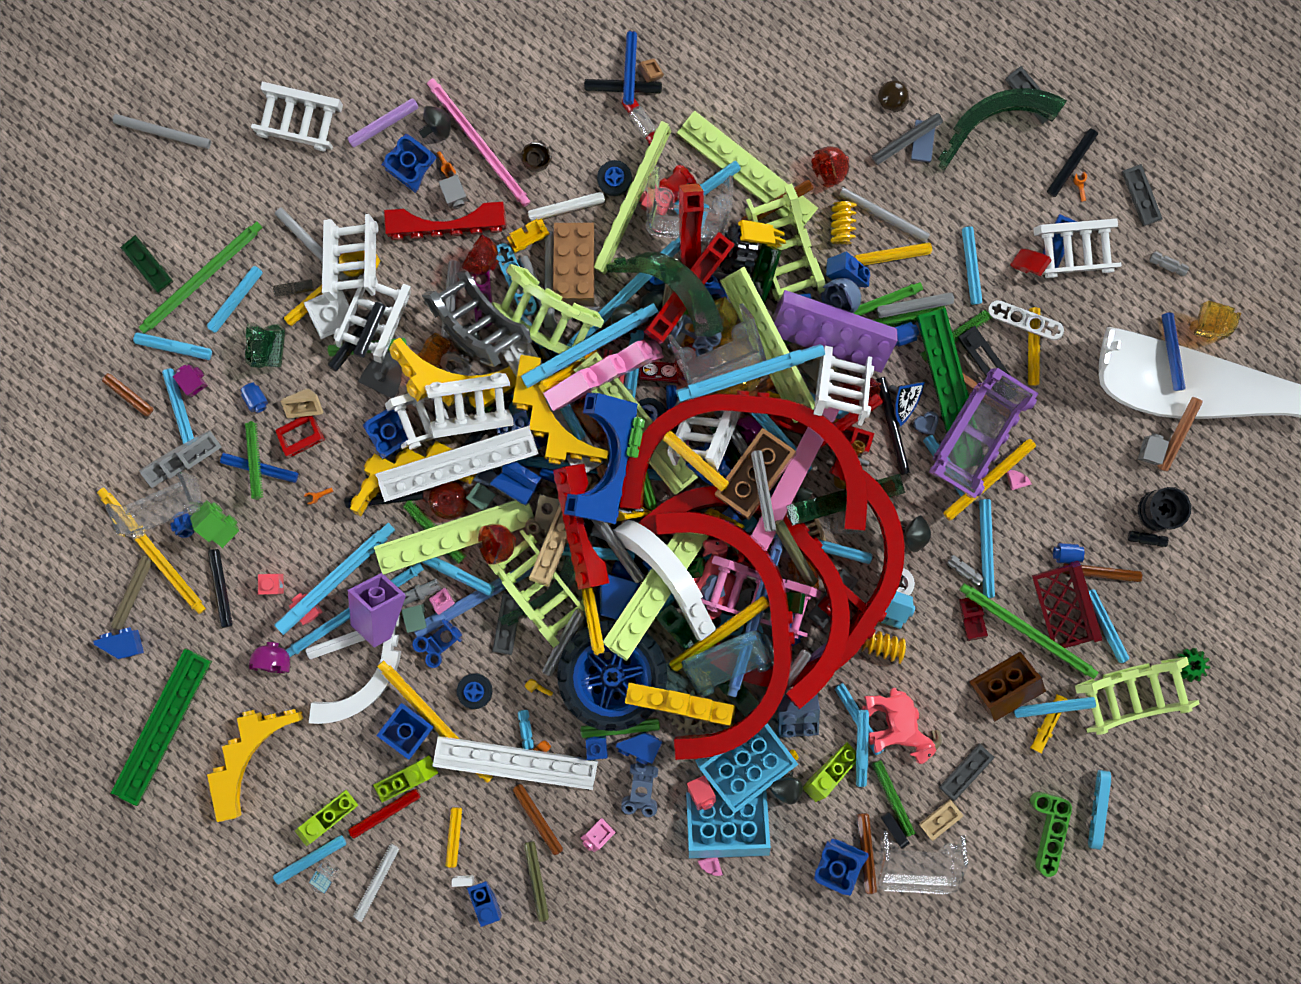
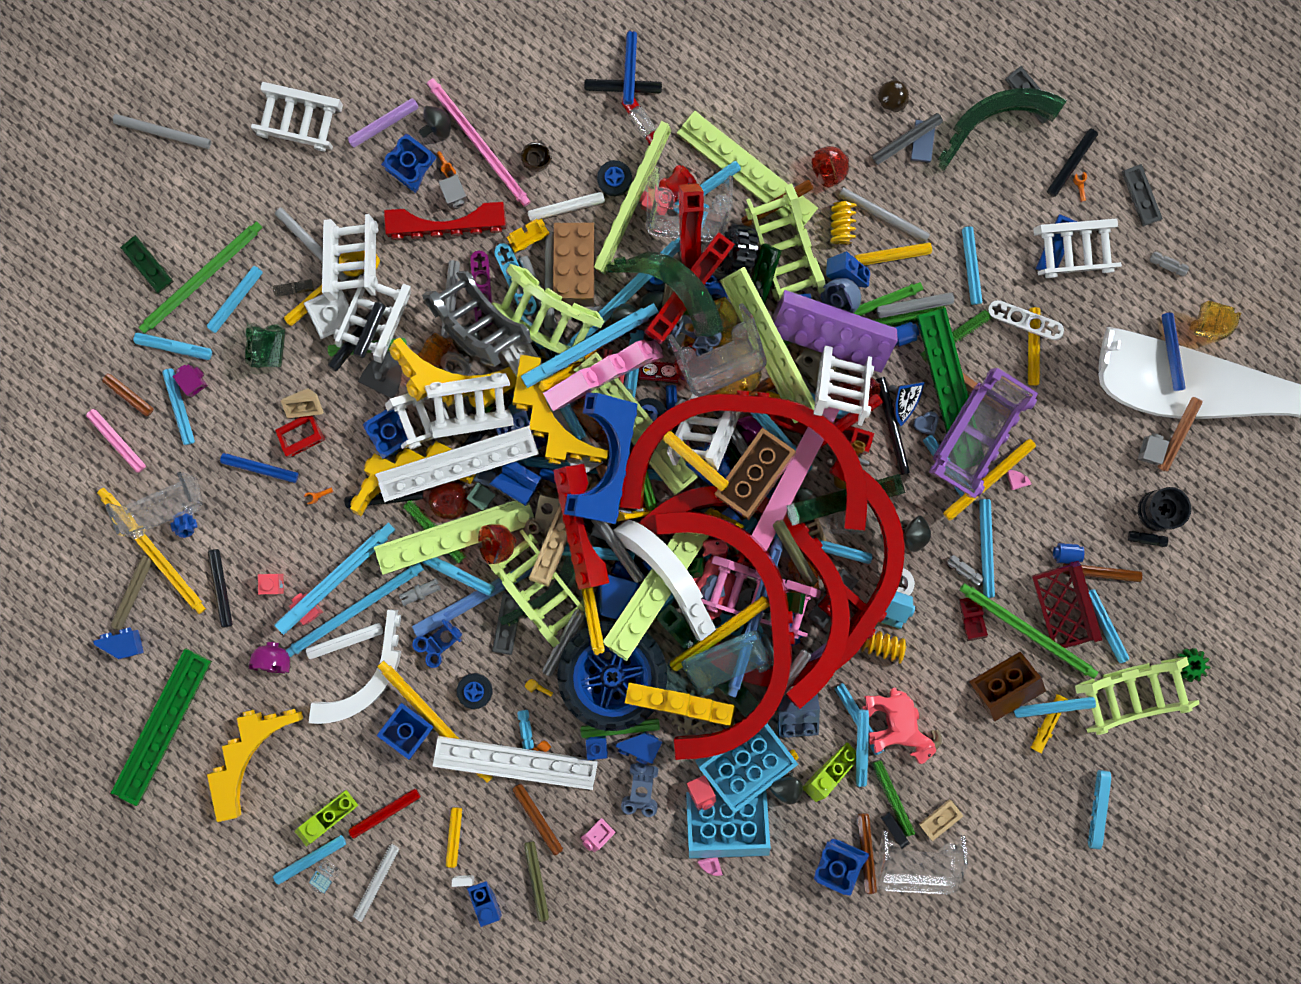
(115, 440): none -> bright pink axle
(180, 458): light grey slope -> none
(213, 524): bright green brick -> none
(253, 460): bright green axle -> none
(254, 397): blue brick -> none
(375, 608): medium lavender slope -> none
(405, 779): lime slope -> none
(414, 618): sand green panel -> none
(441, 601): bright pink tile -> none
(482, 257): clear red cylinder -> none
(635, 437): bright green axle -> none
(650, 70): medium nougat tile -> none
(749, 373): medium azure piece -> none
(761, 233): yellow arm -> none
(763, 491): light grey axle -> none
(966, 772): dark grey tile -> none
(971, 341): black container -> none
(1031, 262): red slope -> none
(1048, 834): bright green beam -> none

